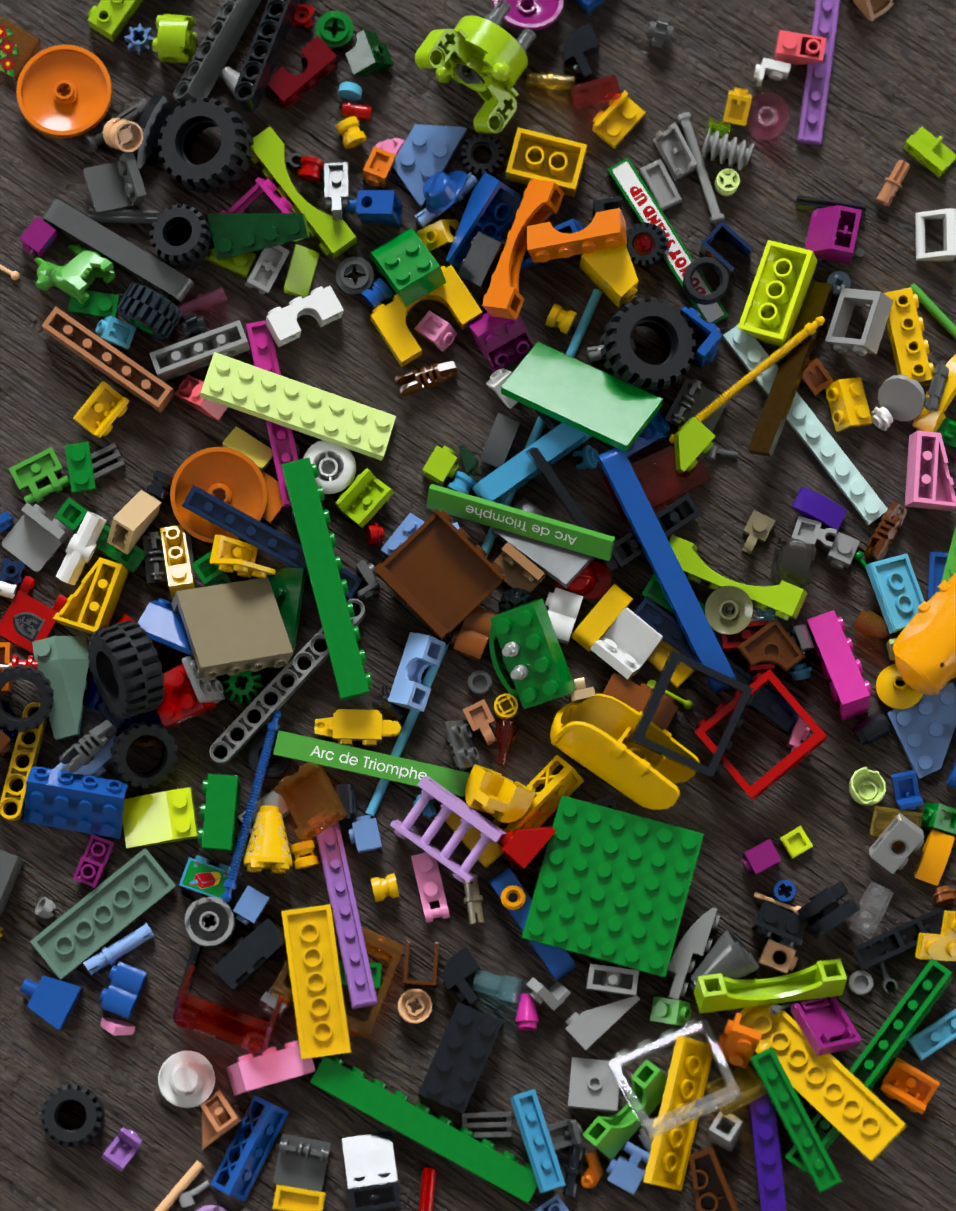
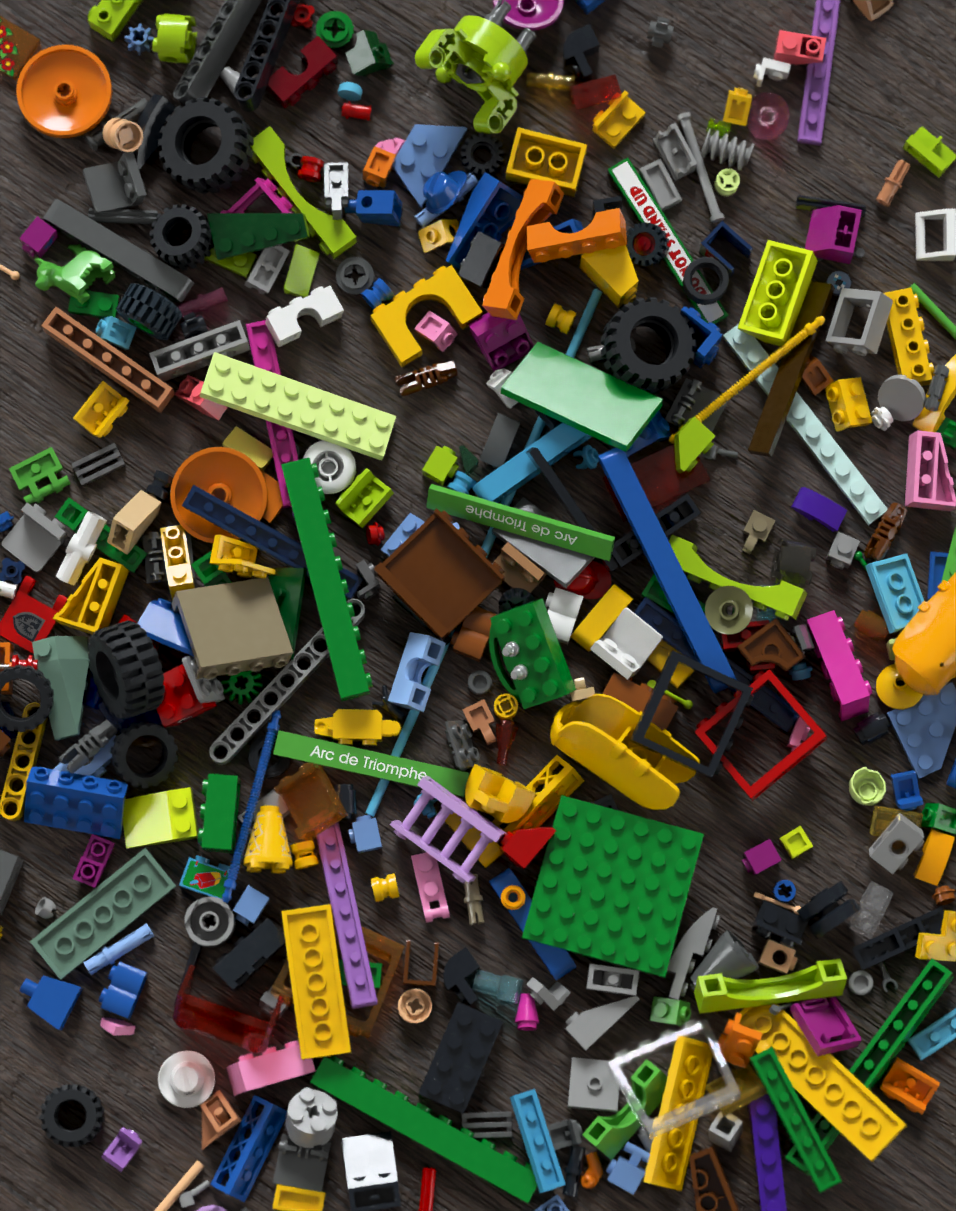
(80, 467): green plate -> none
(311, 1118): none -> light grey brick
(350, 132): yellow wheel -> none
(408, 267): green brick -> none
(811, 532): light grey plate -> none

